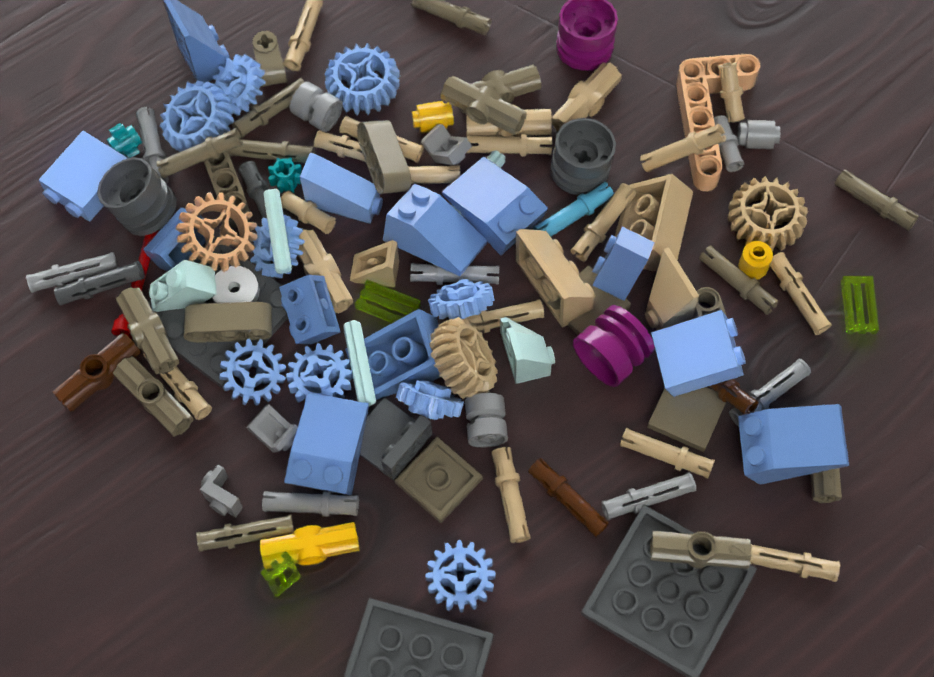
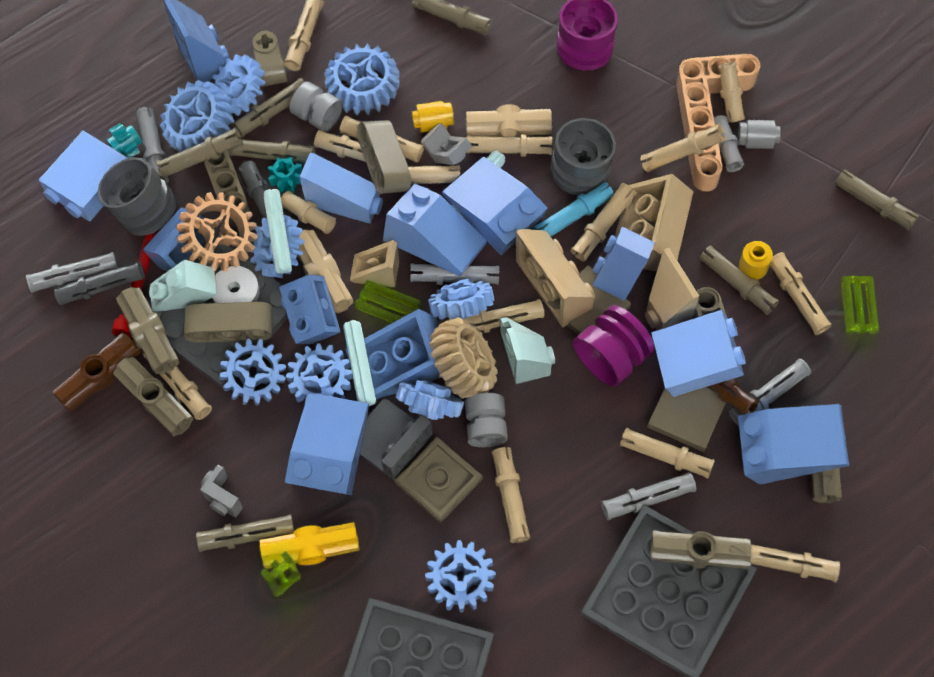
(273, 430): light grey bracket -> none
(311, 503): light grey pin -> none
(483, 105): dark tan piece -> none
(512, 83): dark tan piece -> none
(568, 497): reddish brown pin -> none
(588, 96): tan piece -> none
(778, 203): tan gear -> none

